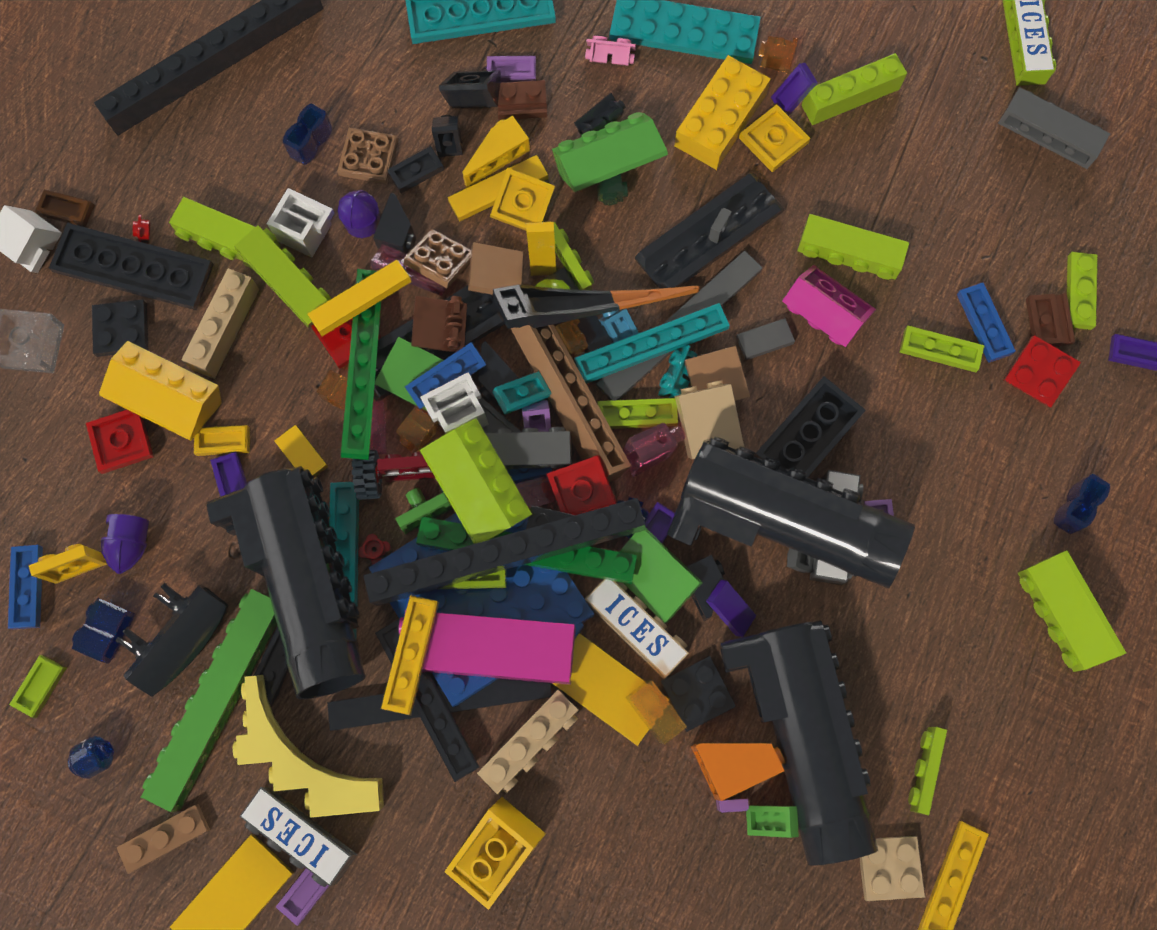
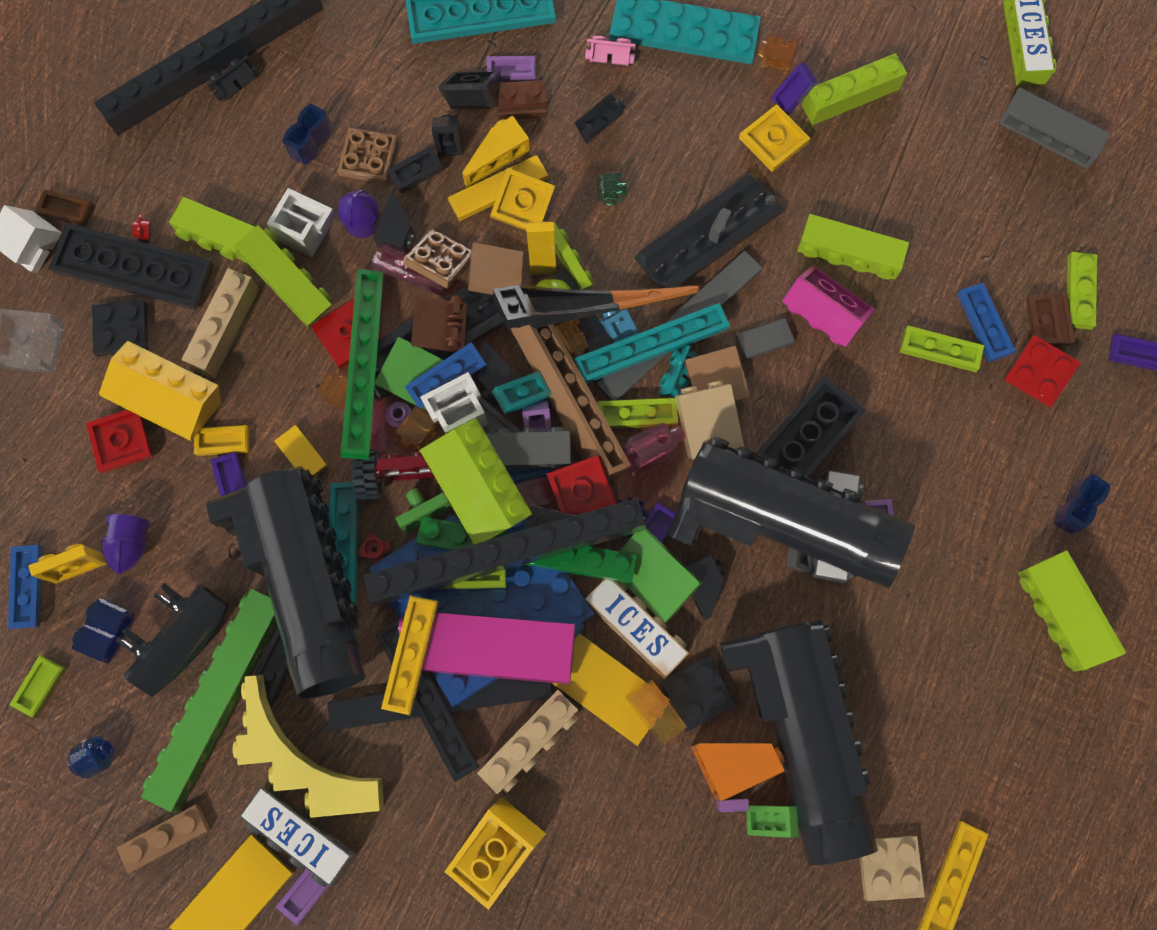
(237, 71): none -> black hinge
(359, 297): yellow tile -> none
(398, 406): none -> medium lavender plate
(609, 151): bright green slope -> none
(722, 112): yellow brick -> none
(731, 608): dark purple tile -> none
(927, 770): lime plate -> none

